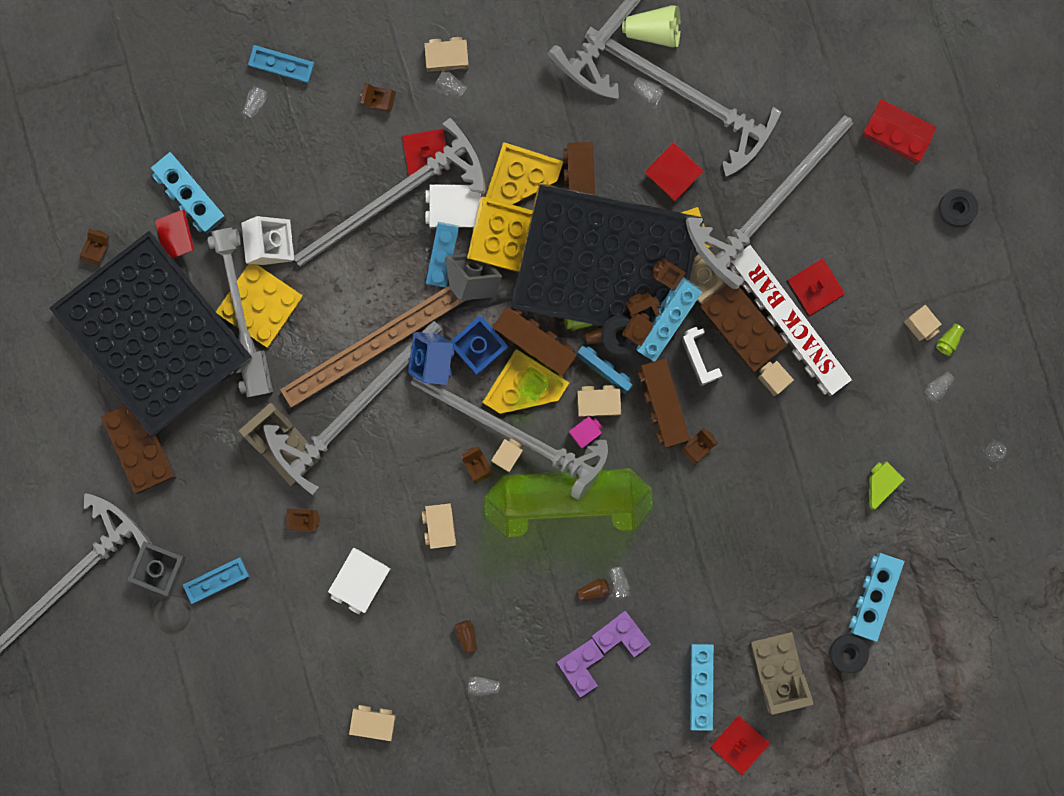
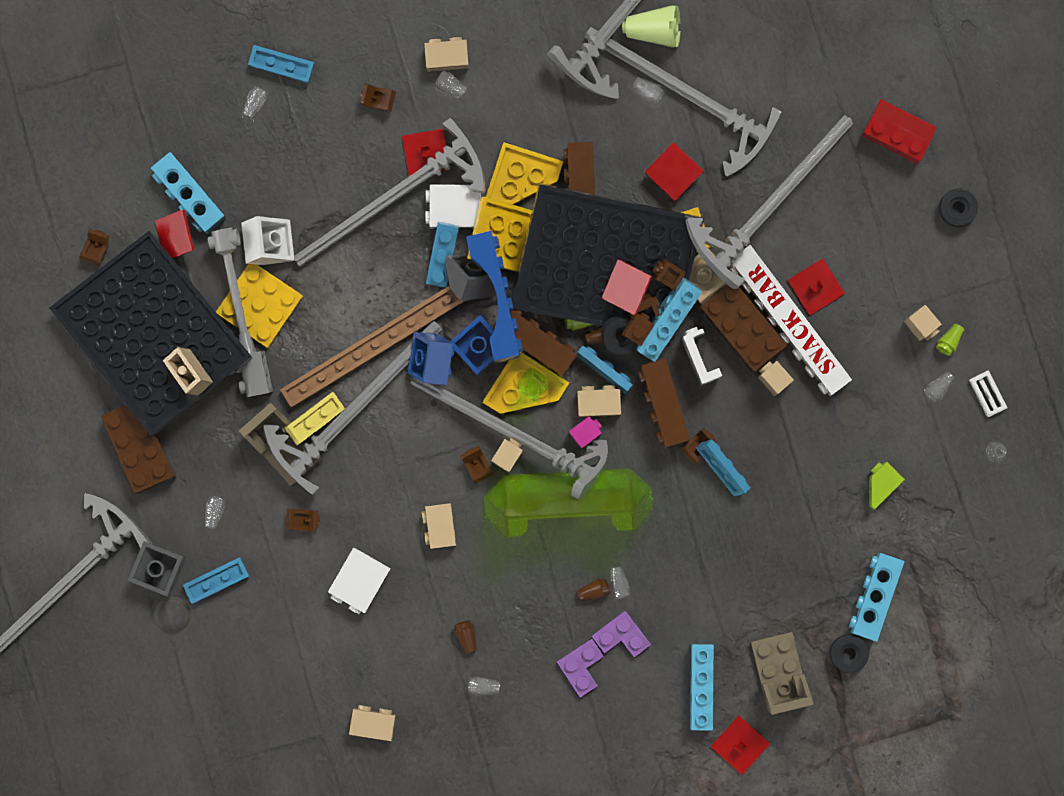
(187, 371): none -> tan brick
(213, 511): none -> clear cone
(314, 418): none -> light yellow plate
(503, 339): none -> blue arch
(627, 287): none -> piece
(723, 467): none -> dark azure plate
(980, 397): none -> white tile

